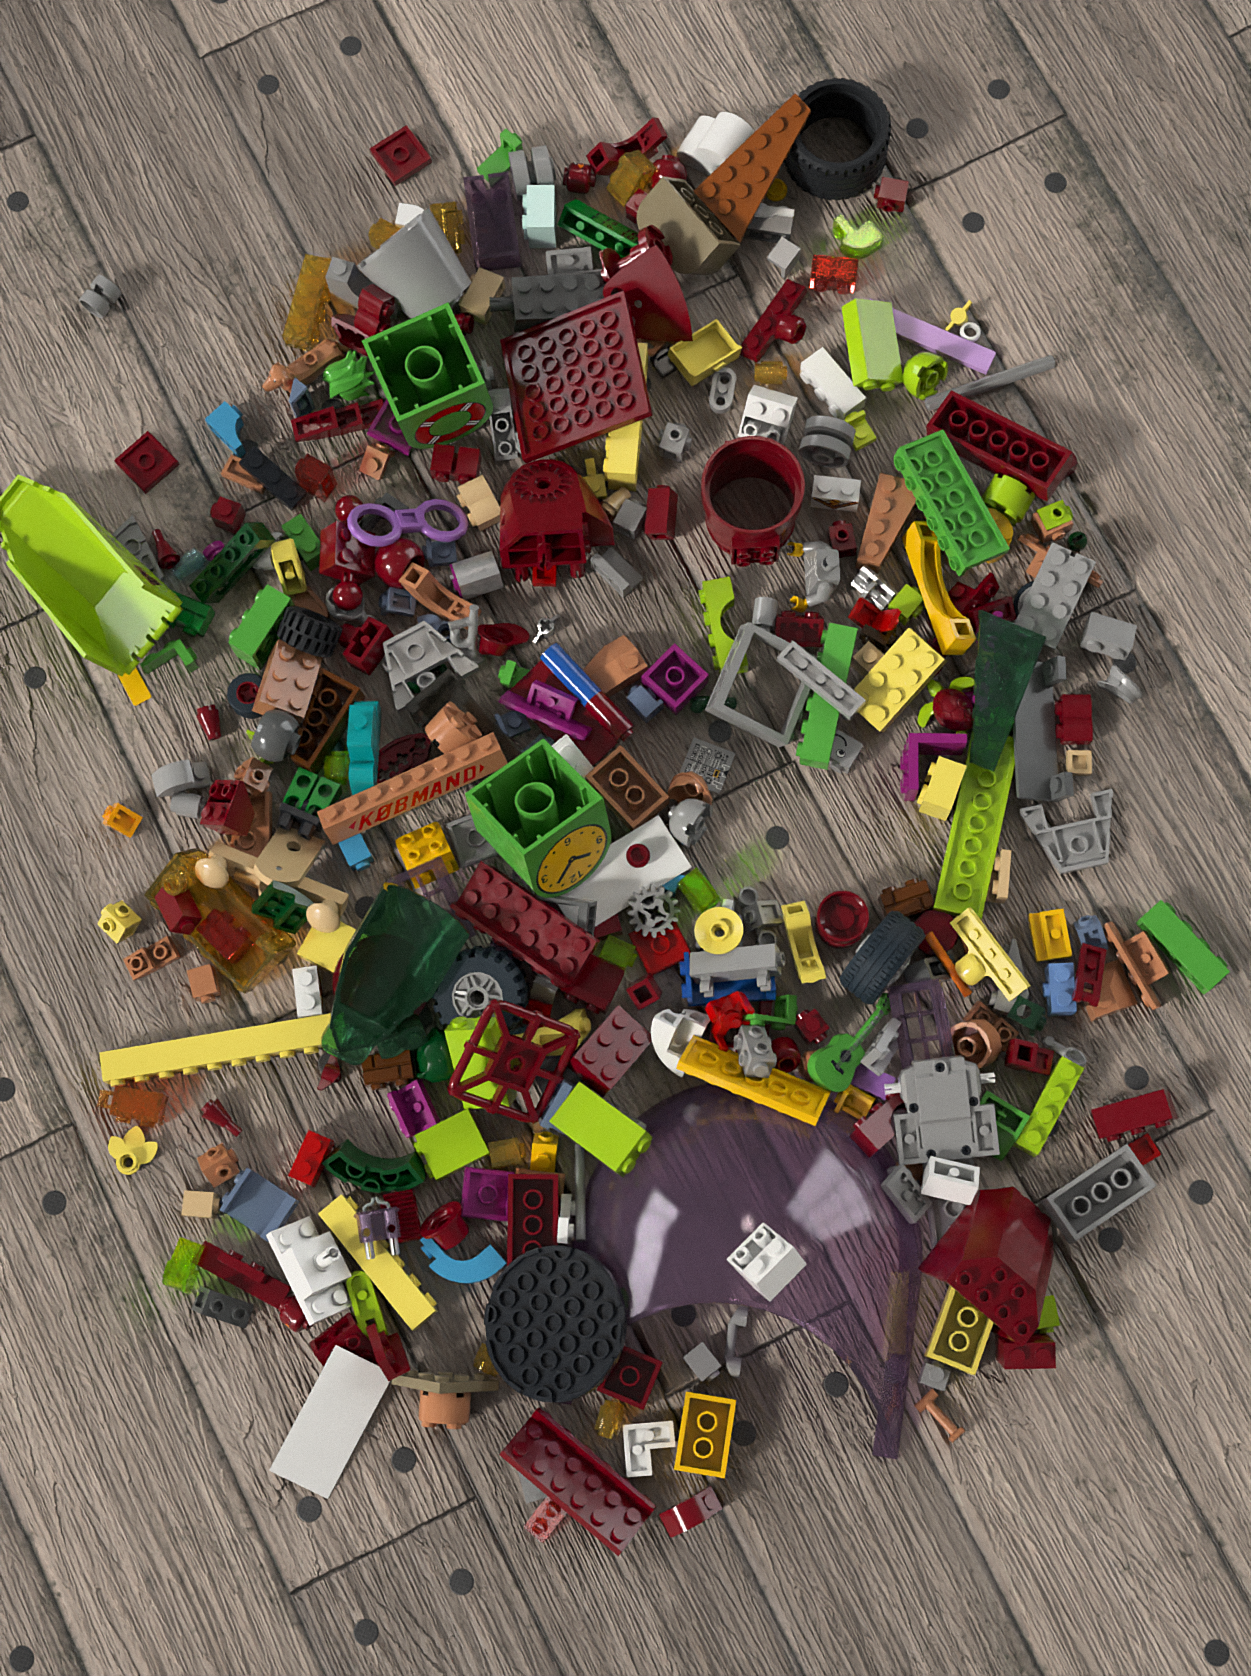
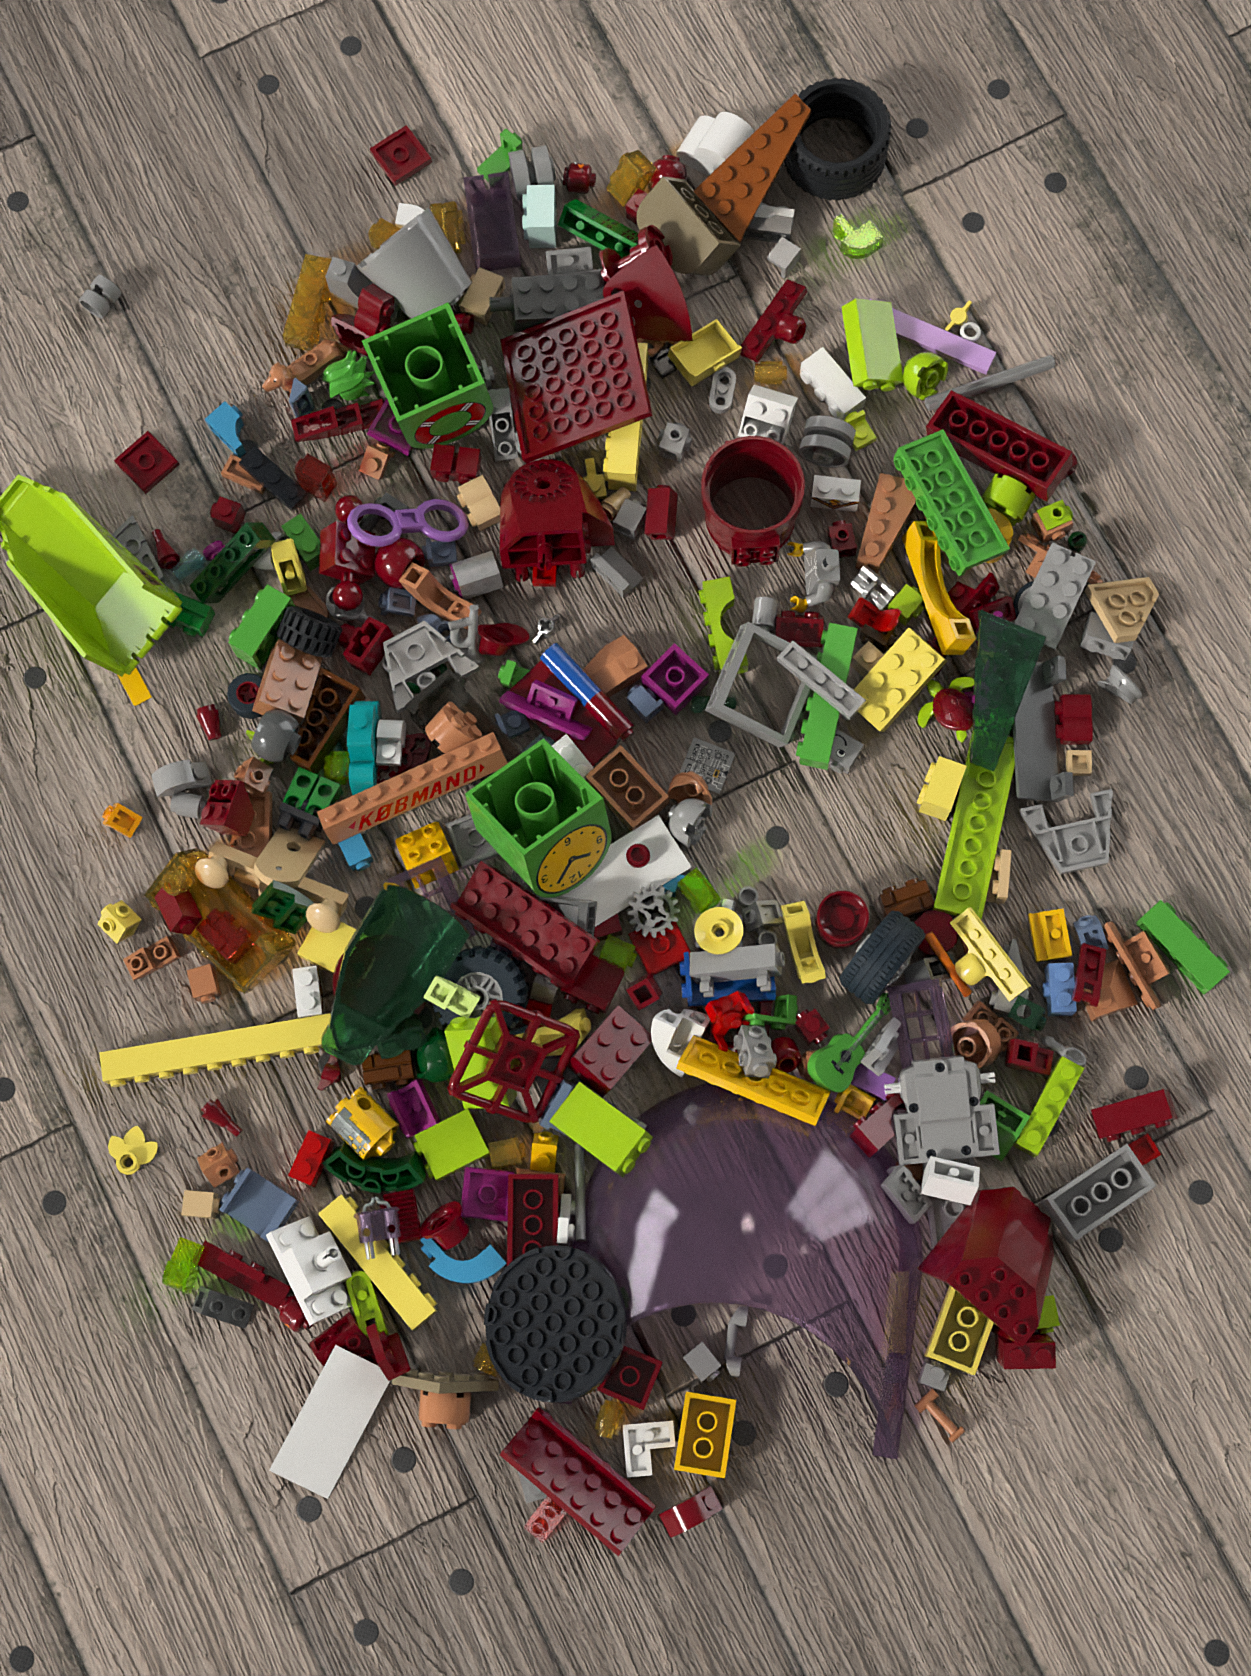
(134, 1105): clear orange brick -> none
(168, 652): bright green bracket -> none
(364, 1125): none -> yellow cylinder
(391, 740): none -> white brick
(451, 996): none -> yellowish green slope
(605, 156): dark red arch -> none
(767, 1261): white slope -> none
(777, 191): yellow plate -> none
(833, 274): clear red brick -> none
(891, 194): dark red brick -> none
(925, 744): magenta bracket -> none
(1123, 606): none -> tan plate

